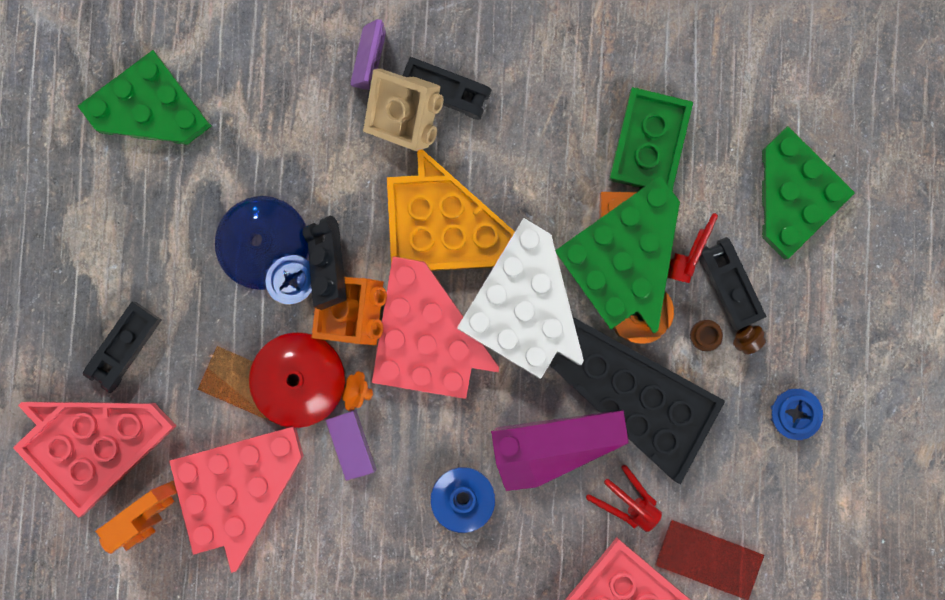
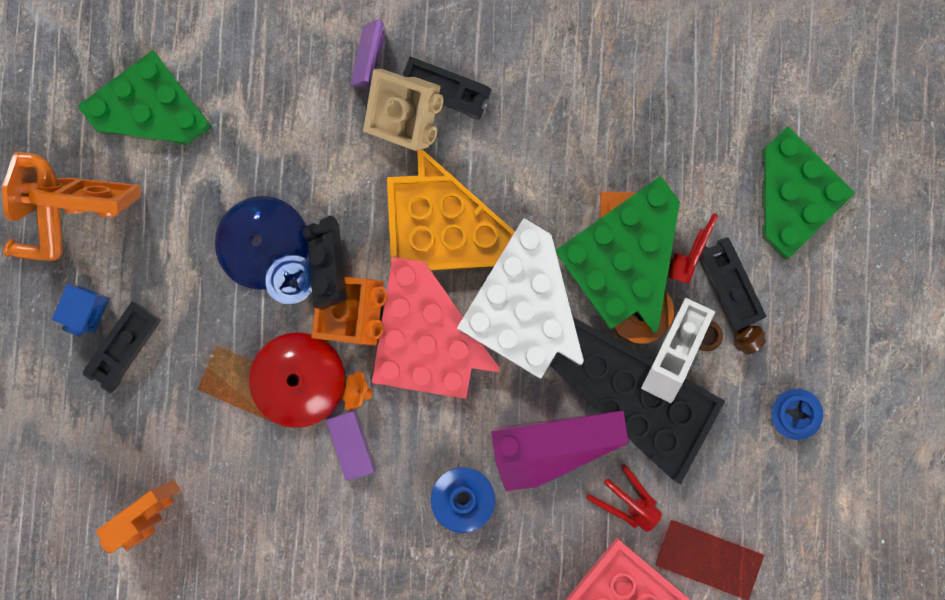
(27, 190): none -> orange plate
(80, 309): none -> blue brick
(89, 445): coral wing -> none
(234, 489): coral wing -> none
(650, 139): green plate -> none
(678, 350): none -> white slope

